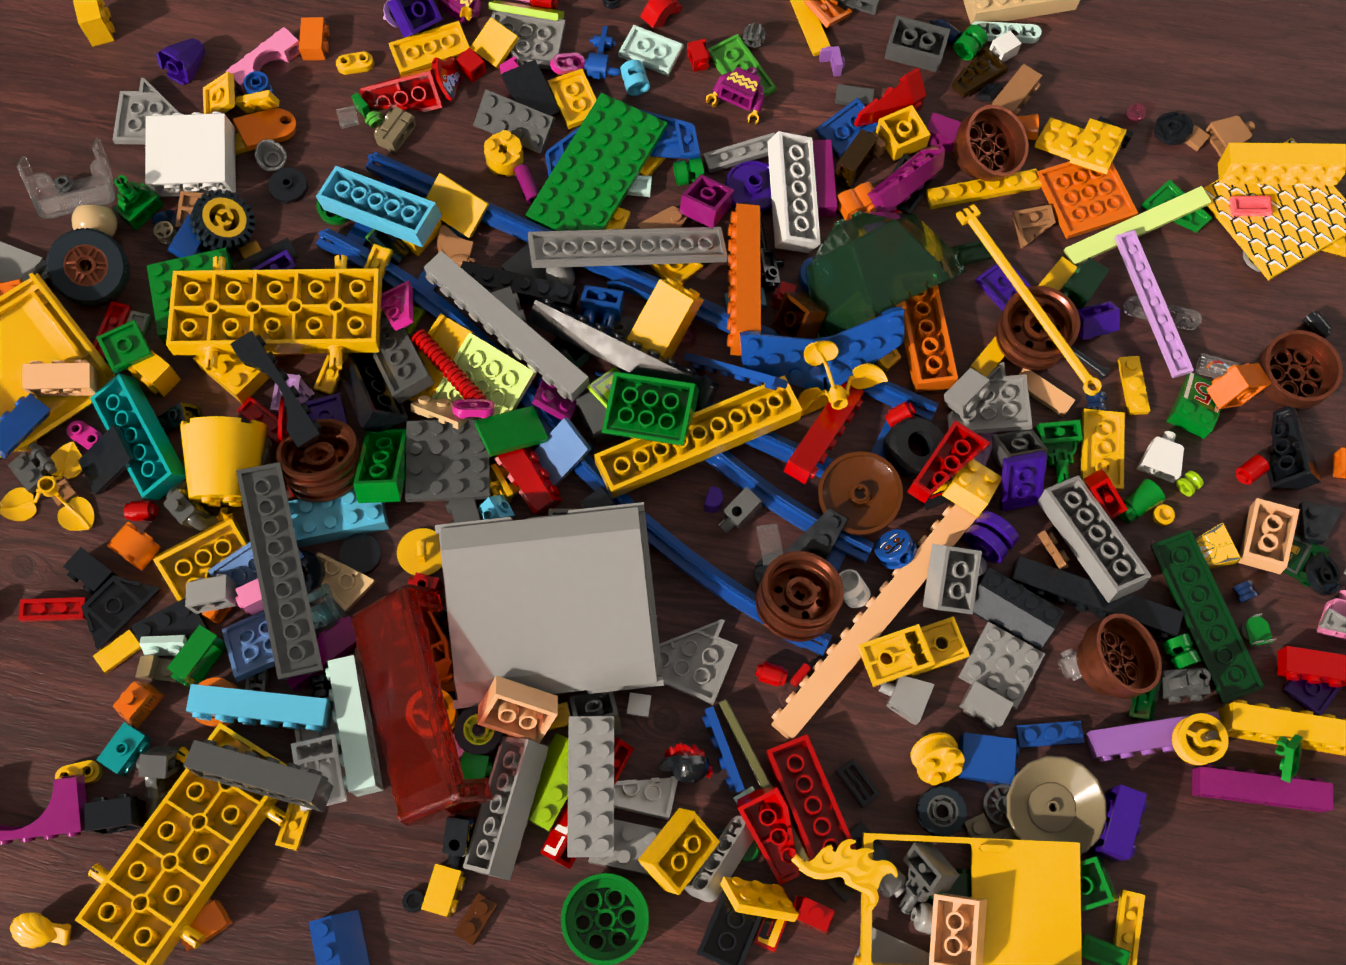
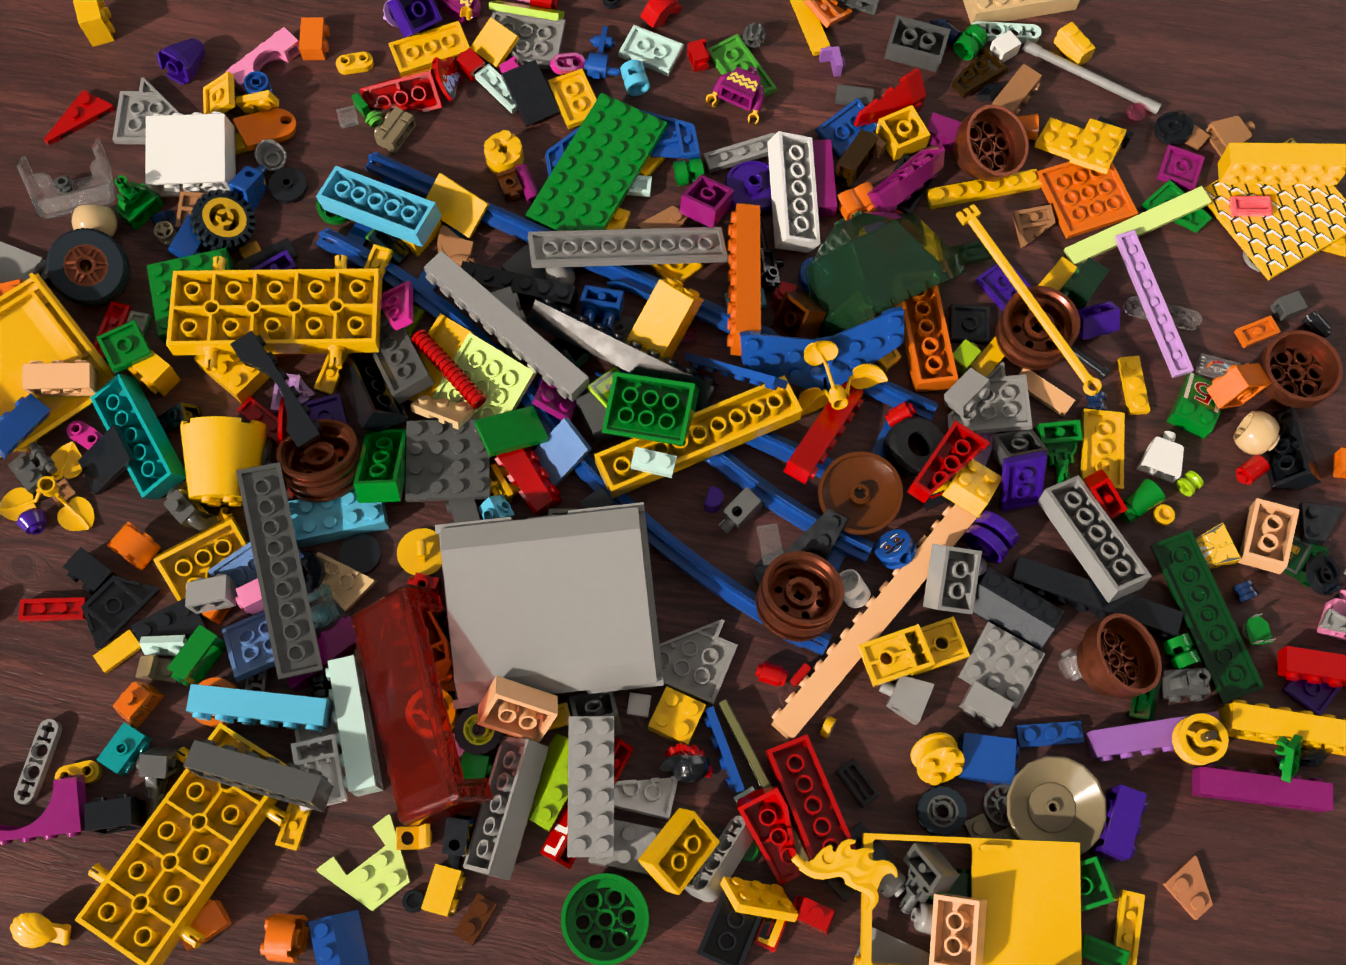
(32, 521): none -> dark purple cone
(41, 762): none -> light grey beam
(80, 113): none -> red wing
(141, 510): red brick -> none
(250, 185): none -> blue torso
(285, 937): none -> orange brick
(378, 876): none -> yellowish green wing
(421, 834): none -> yellow bracket
(473, 408): dark pink plate -> none
(493, 82): none -> light aqua plate
(510, 185): none -> reddish brown brick
(528, 124): dark grey plate -> none
(653, 462): none -> light aqua plate
(676, 716): none -> yellow brick
(827, 727): none -> yellow tile
(965, 356): none -> lime brick
(969, 323): none -> black tile
(1038, 51): none -> light grey piece
(1059, 556): medium nougat wing -> none
(1074, 44): none -> yellow brick
(1180, 167): none -> magenta plate
(1189, 888): none -> nougat wing
(1257, 331): none -> orange plate
(1257, 433): none -> tan wheel
(1289, 306): none -> dark grey brick
(1307, 758): none -> black tile

